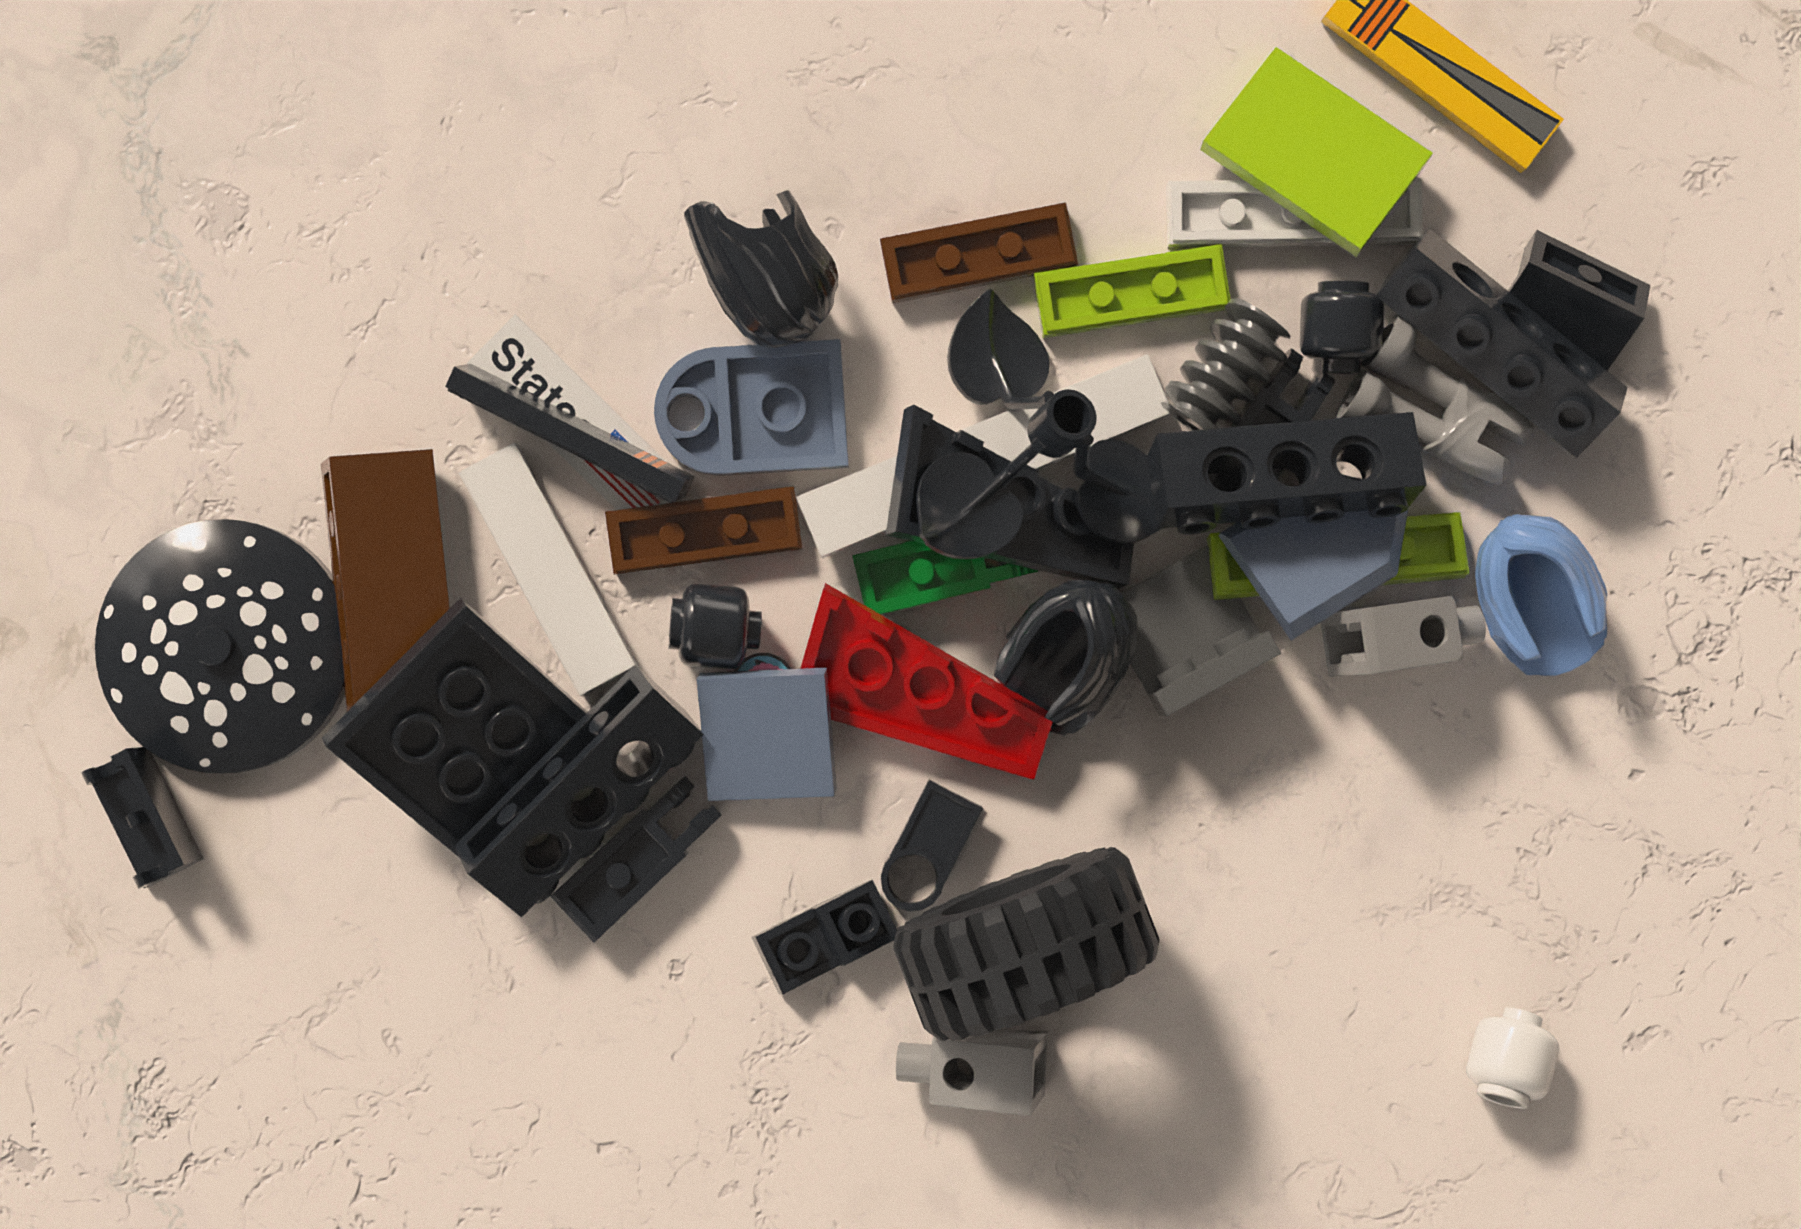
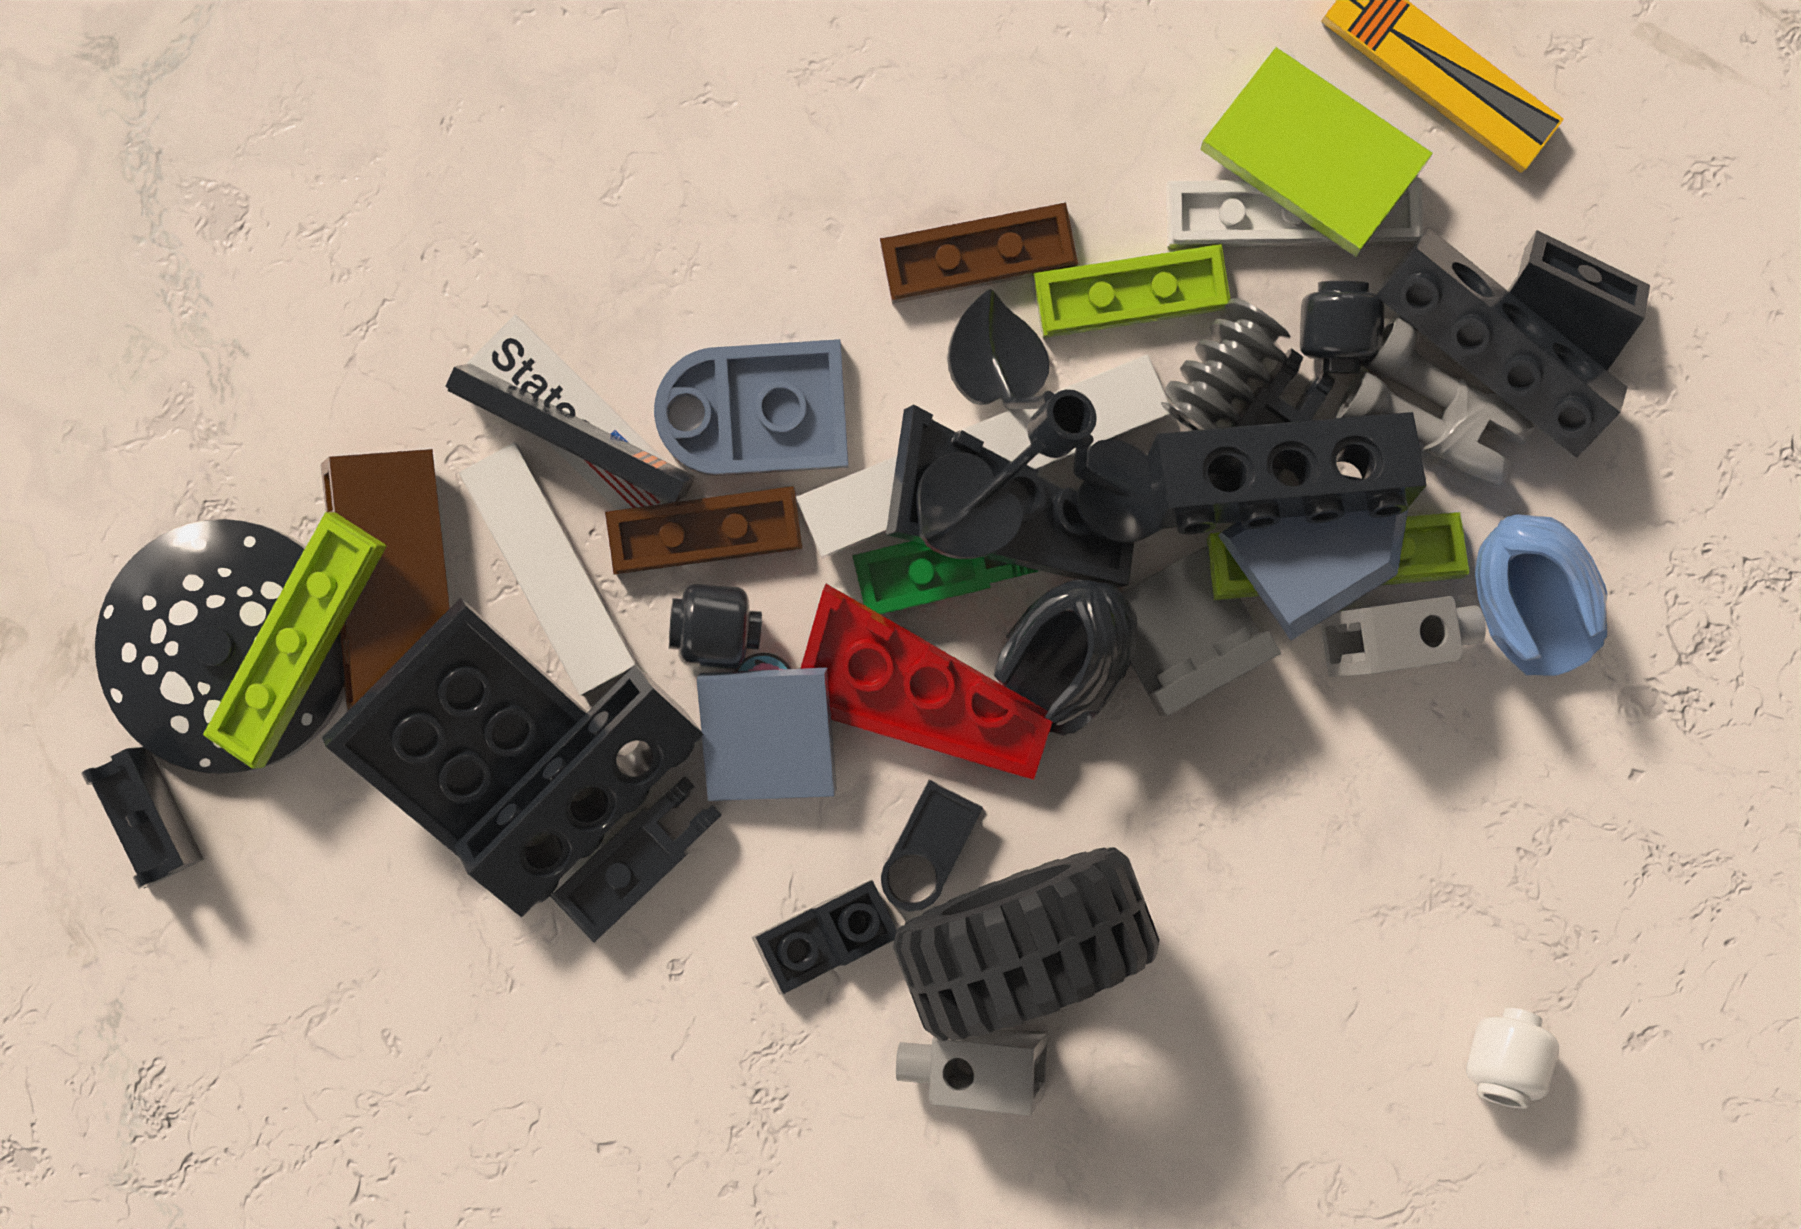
(294, 640): none -> lime tile
(767, 279): black hair -> none

